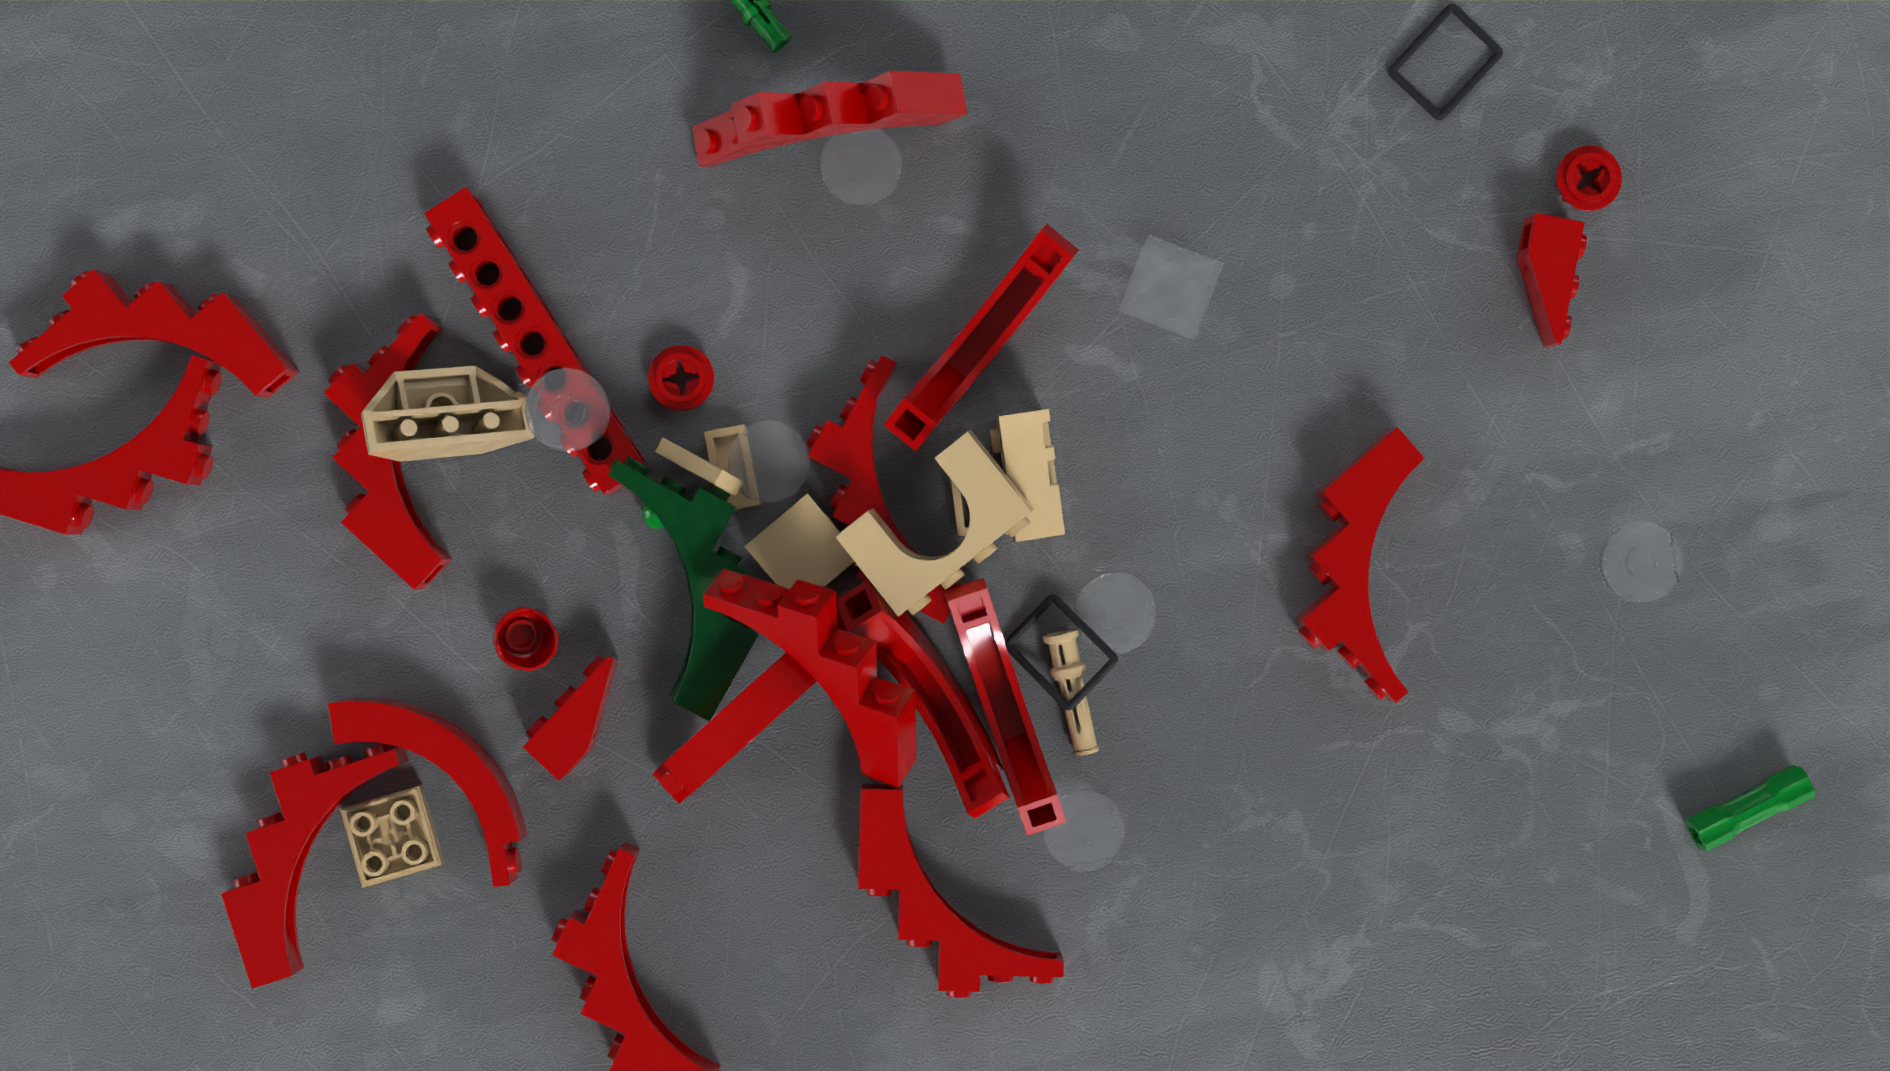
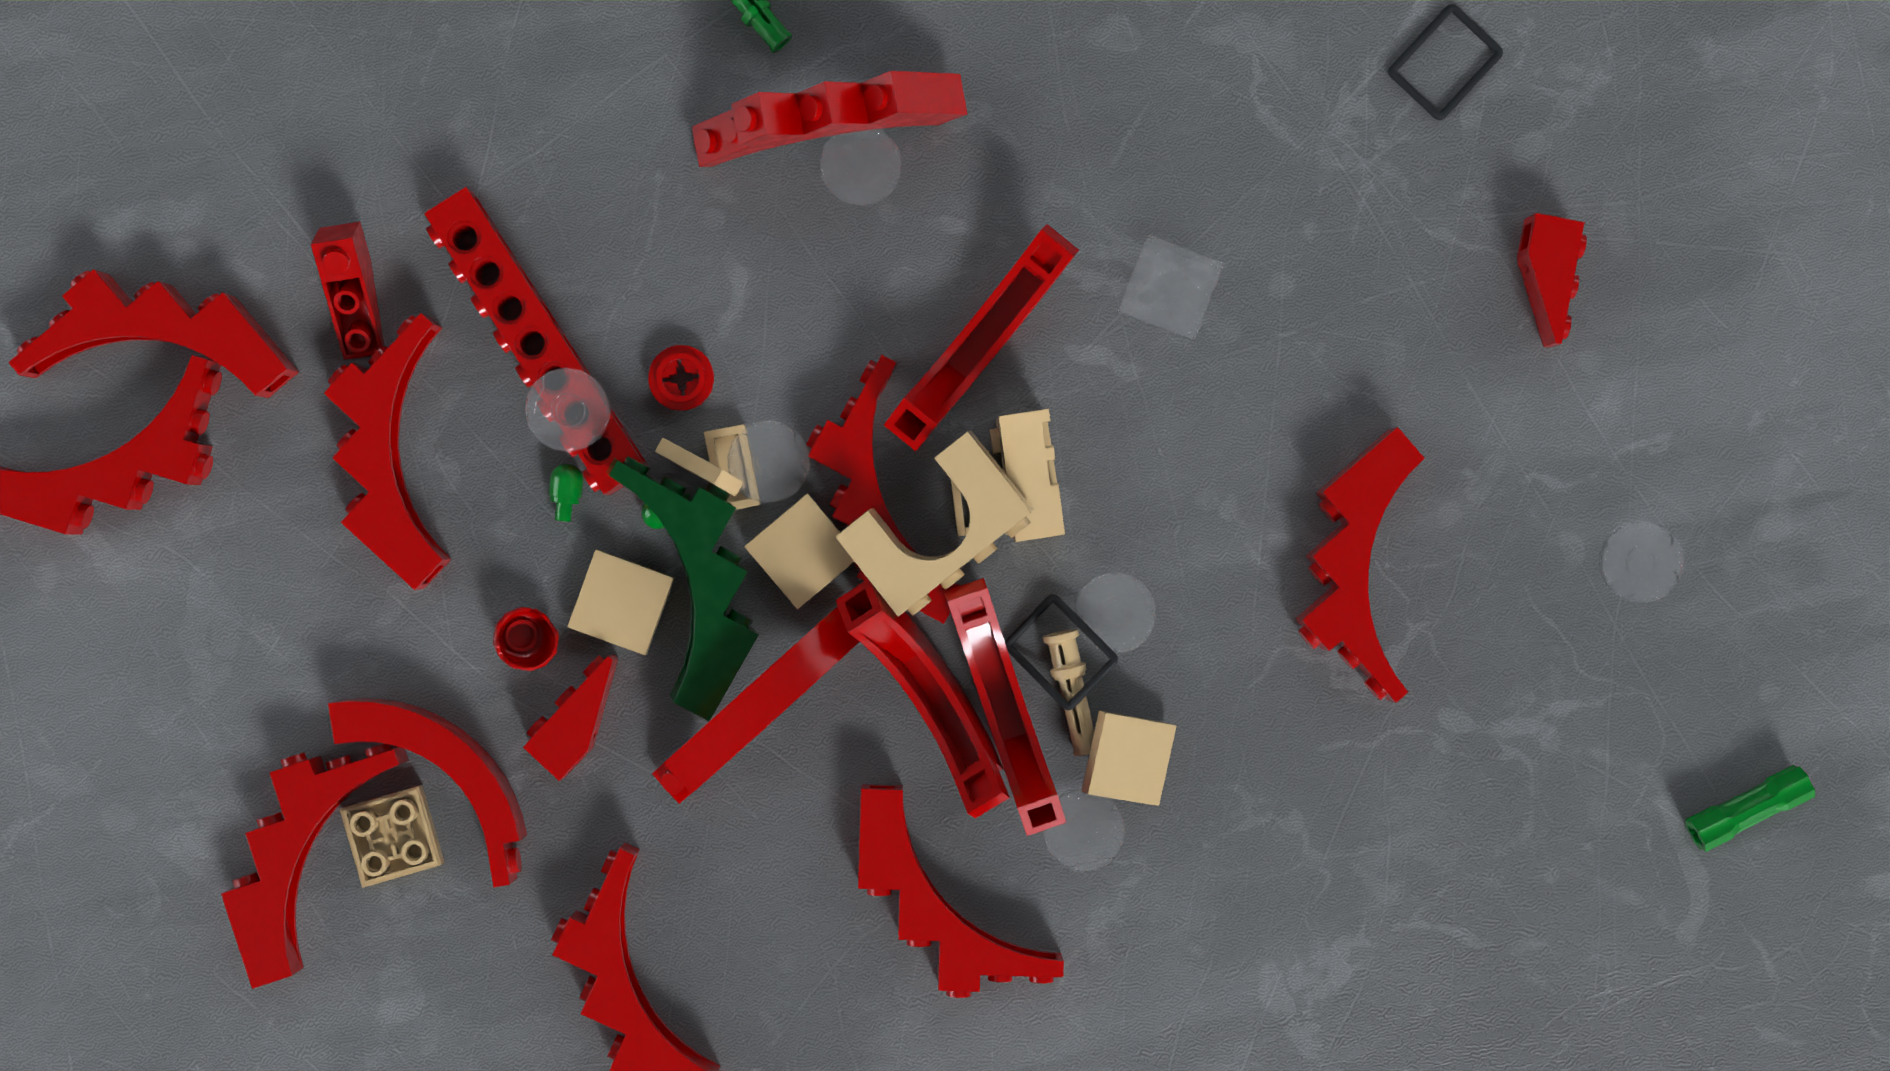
(349, 288): none -> red slope
(443, 415): tan wedge -> none
(565, 490): none -> green cylinder
(621, 602): none -> tan tile
(843, 663): red arch -> none
(1128, 758): none -> tan tile
(1606, 182): red gear -> none

